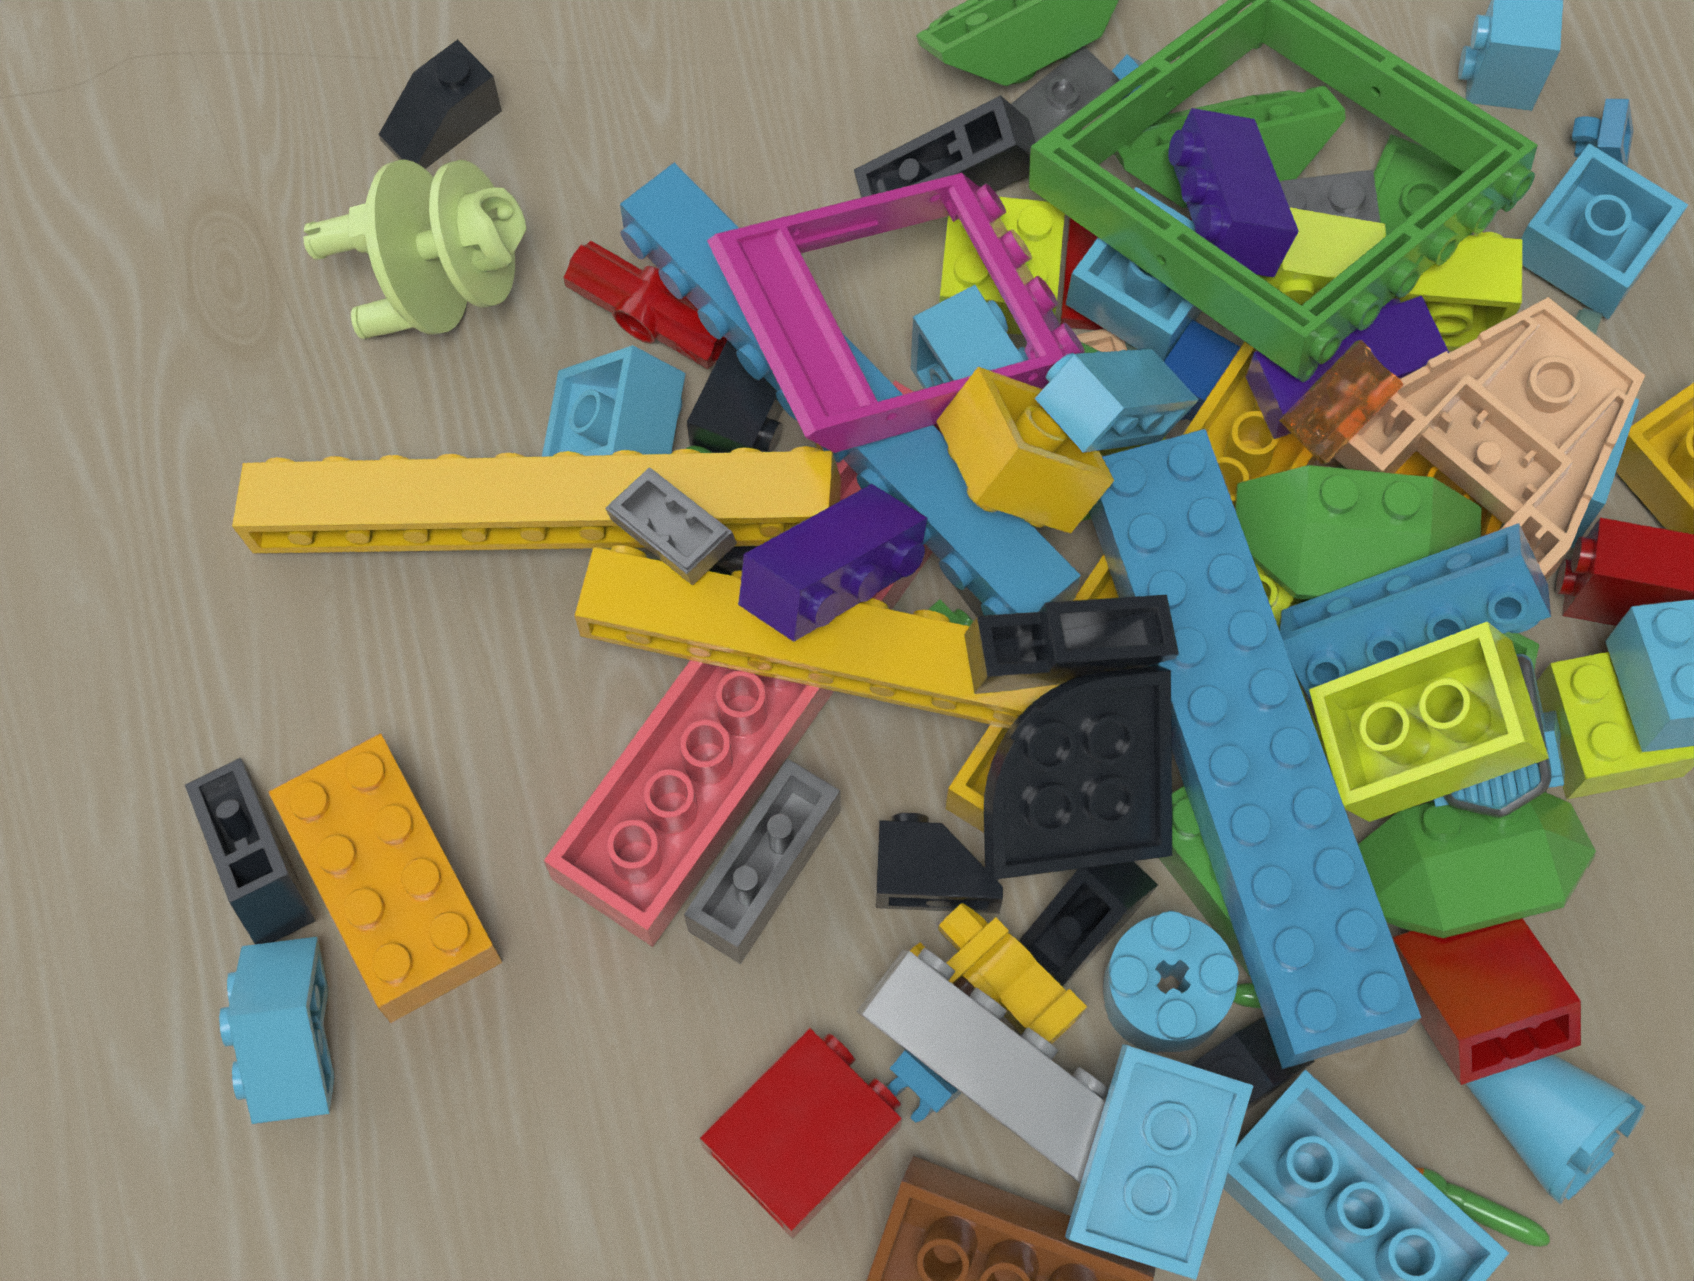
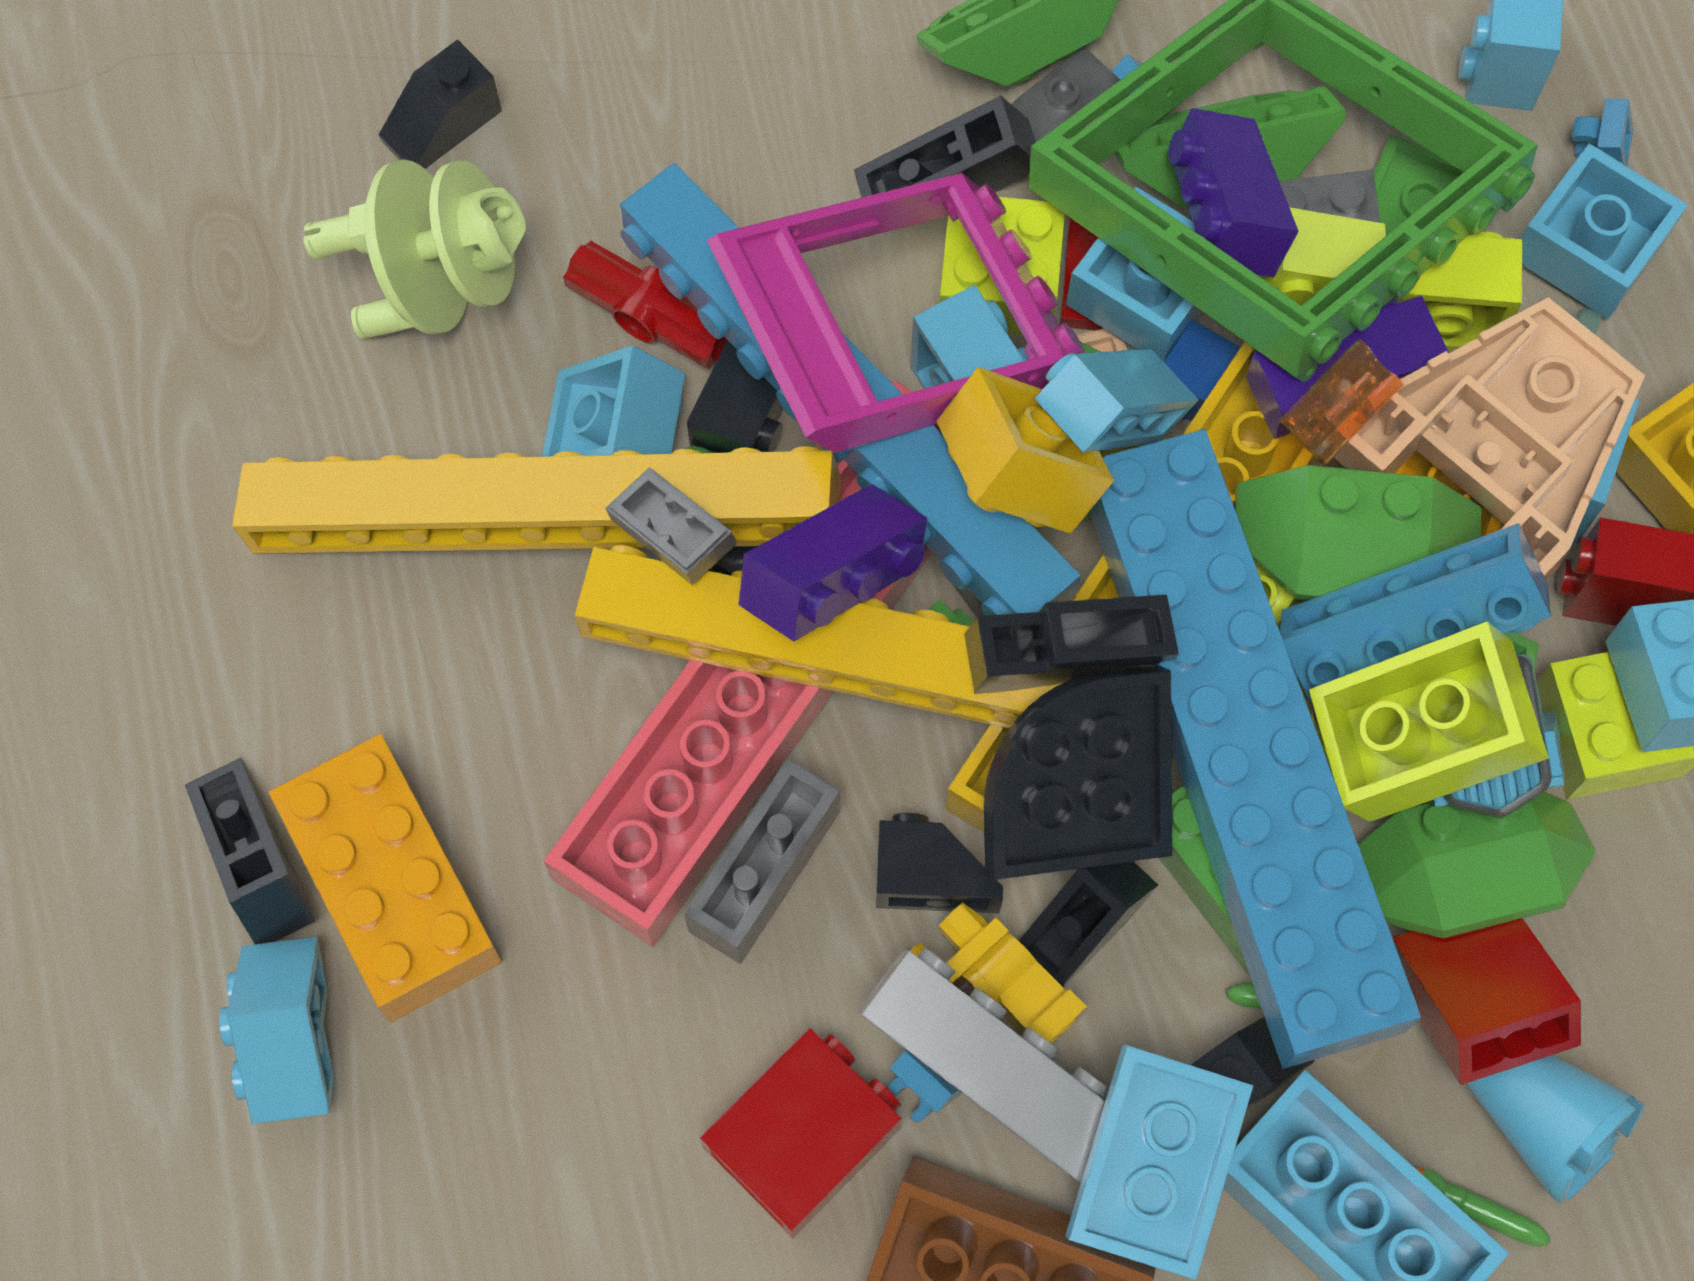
(1183, 1015): medium azure brick -> none

